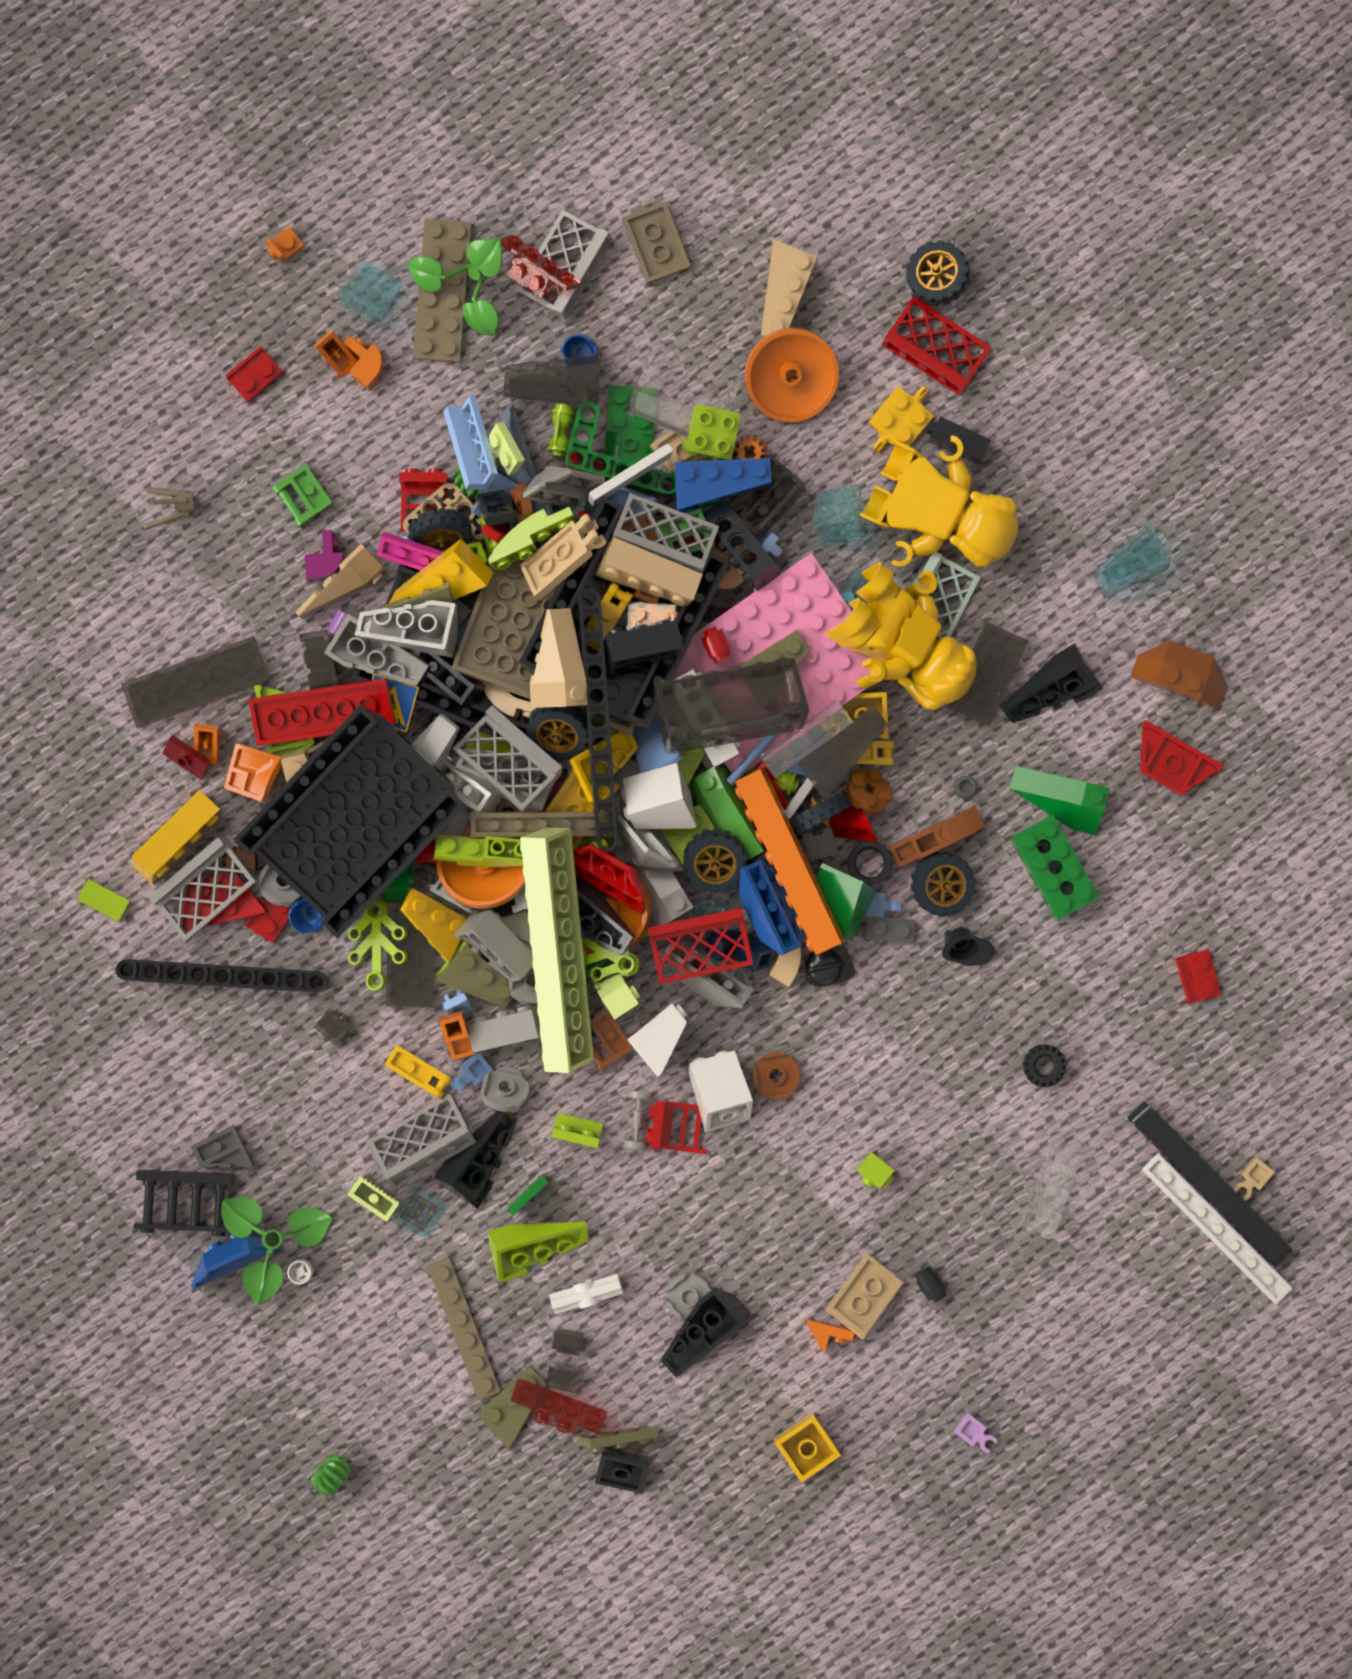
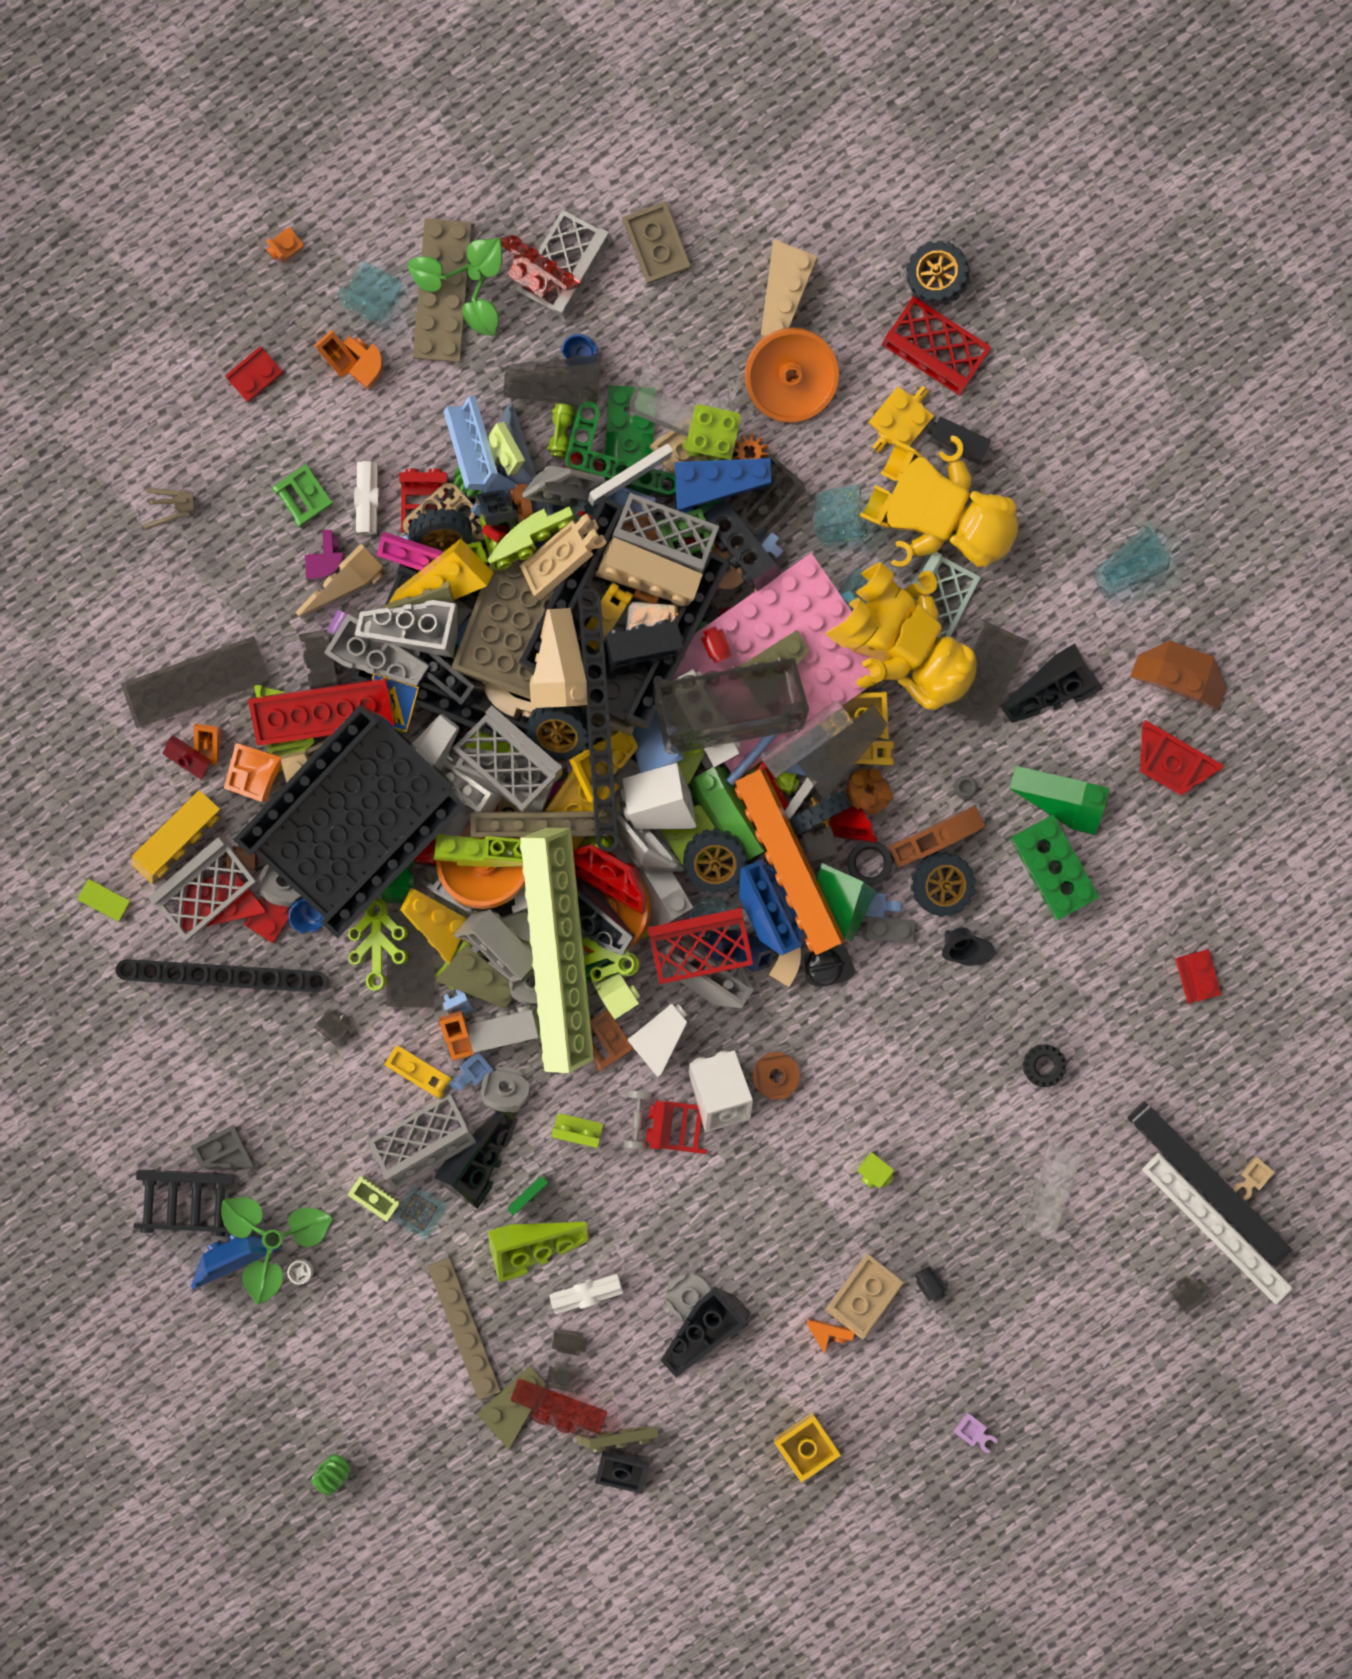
(366, 497): none -> white piece
(1189, 1293): none -> clear smoke brick

